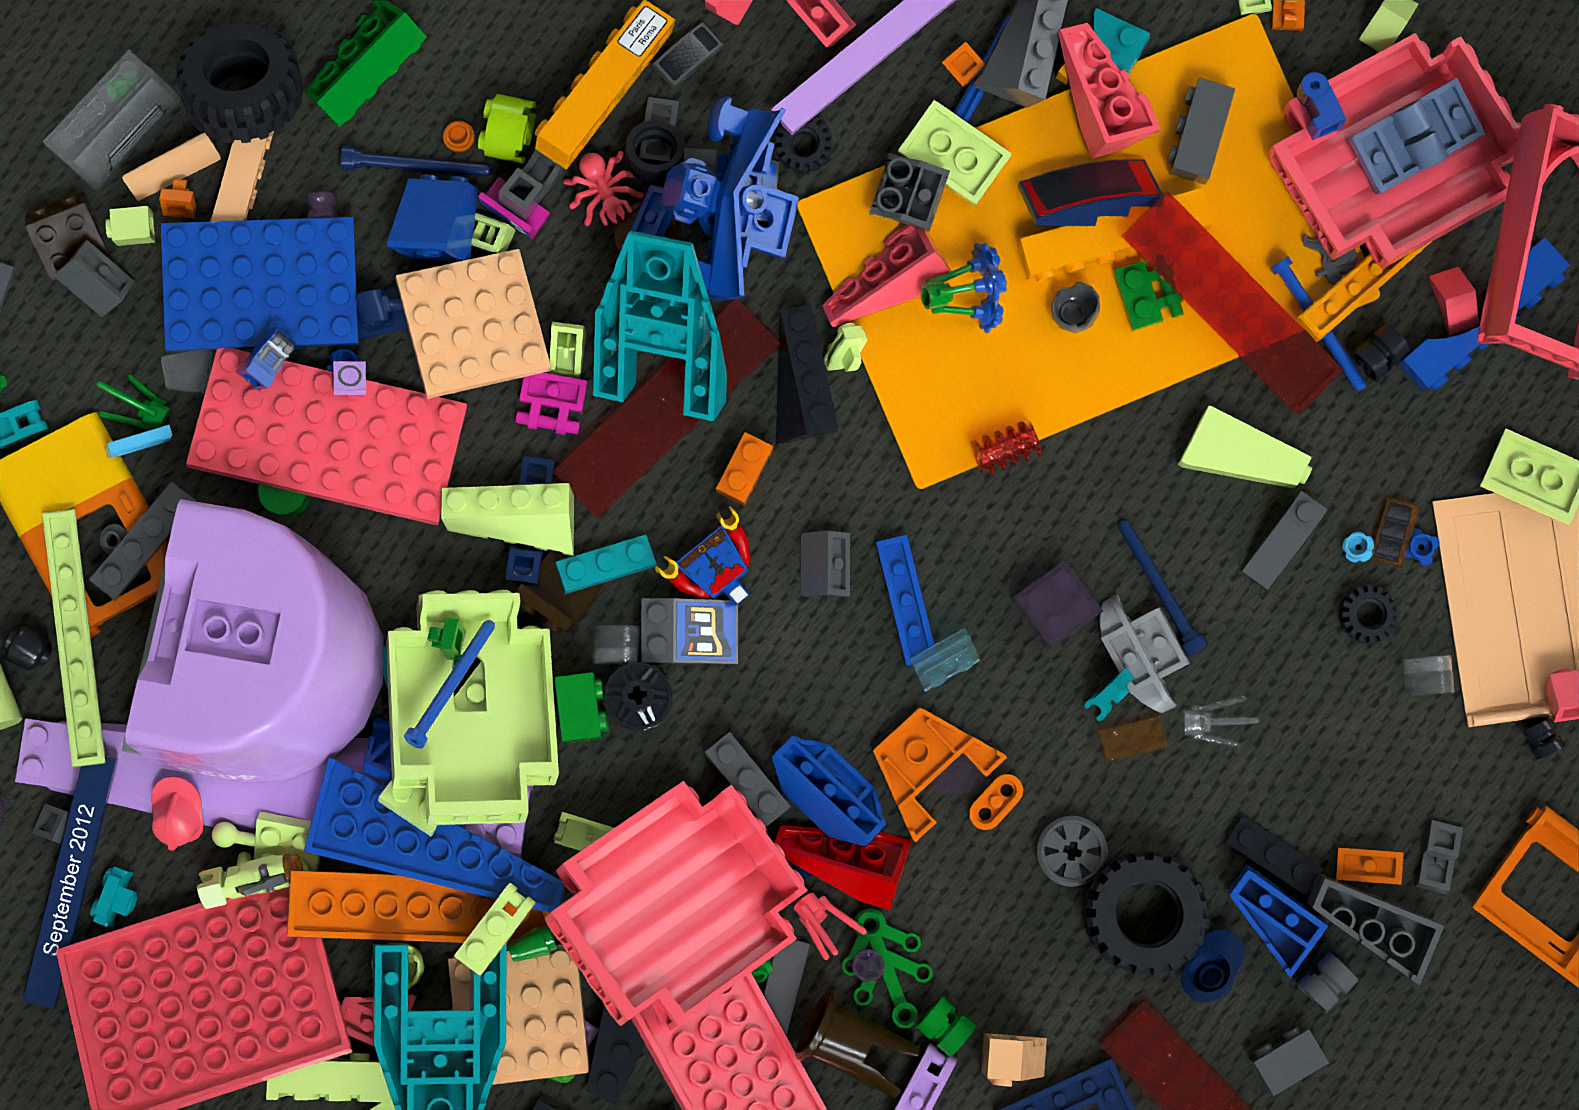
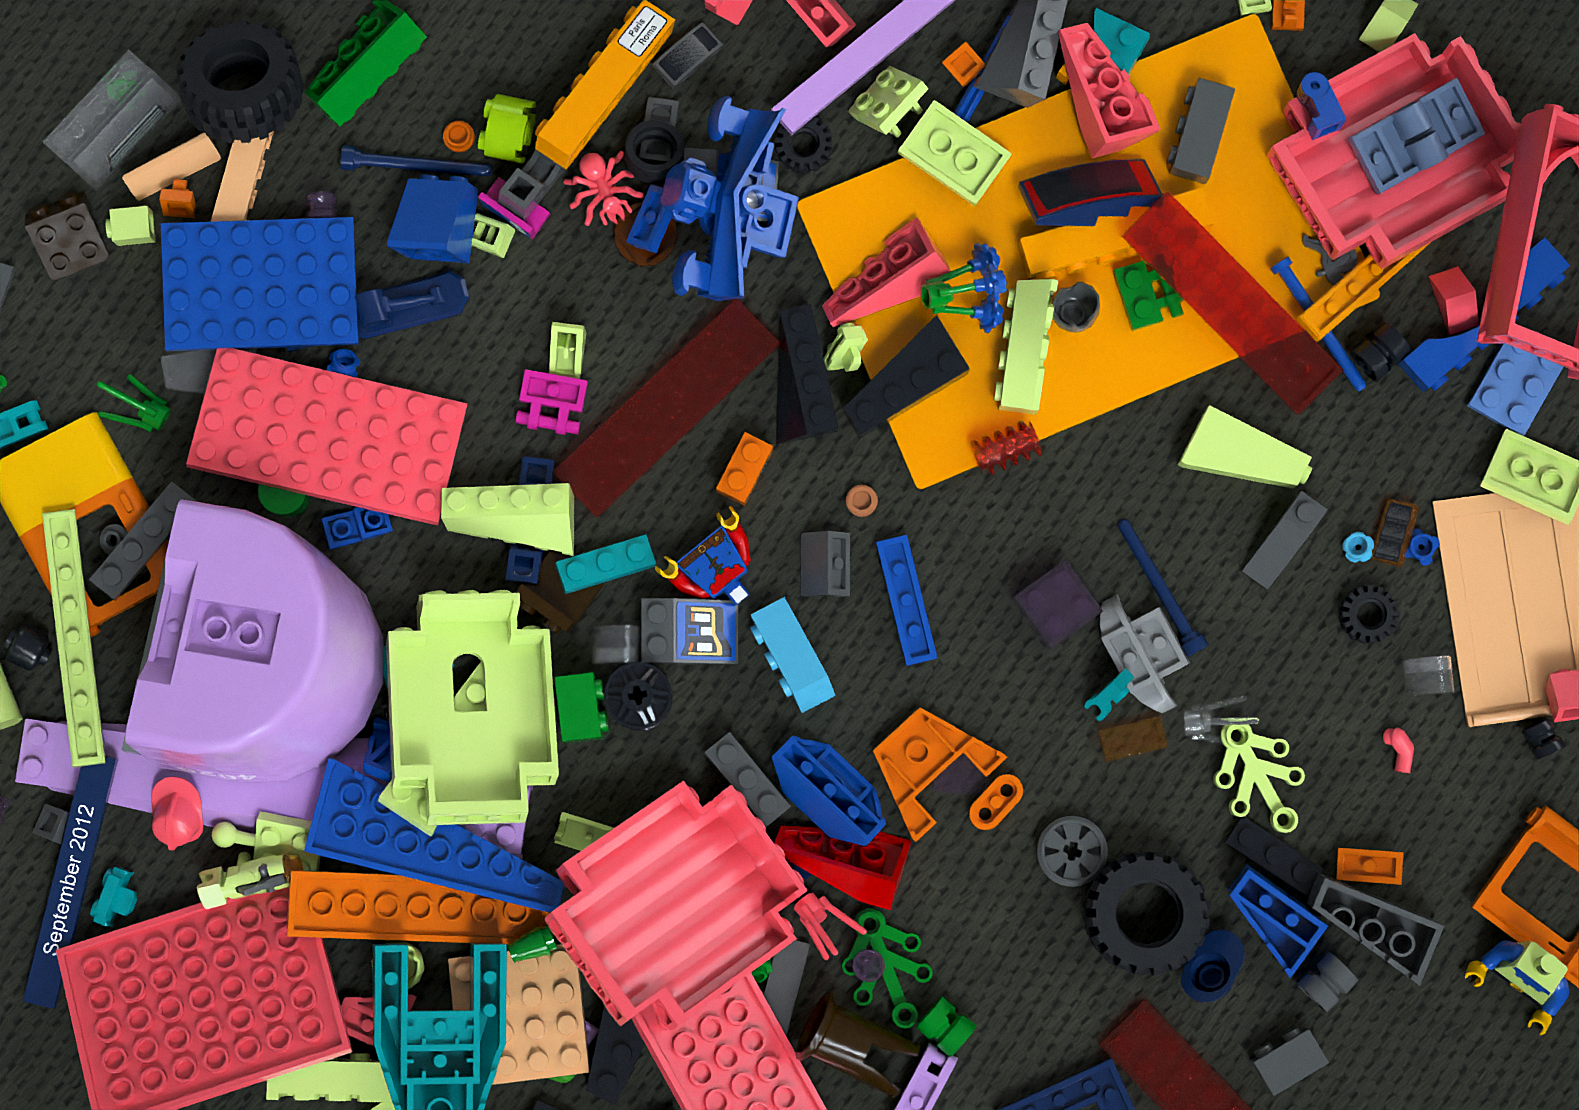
(95, 279): dark grey panel -> none
(138, 442): medium azure tile -> none
(266, 359): blue leg -> none
(349, 378): lavender tile -> none
(354, 527): none -> blue slope
(417, 735): blue bar -> none
(449, 639): green tile -> none
(473, 323): light nougat plate -> none
(494, 930): yellowish green plate -> none
(661, 308): teal wedge -> none
(792, 655): none -> medium azure wedge
(861, 500): none -> nougat tile
(888, 101): none -> yellowish green plate
(909, 191): dark grey slope -> none
(912, 376): none -> black wedge
(945, 659): clear light blue plate -> none
(1012, 1058): light nougat wedge -> none
(1026, 345): none -> yellowish green wedge
(1256, 771): none -> yellowish green plant
(1403, 747): none -> coral arm
(1439, 856): dark grey slope -> none
(1514, 388): none -> medium blue plate
(1529, 971): none -> torso

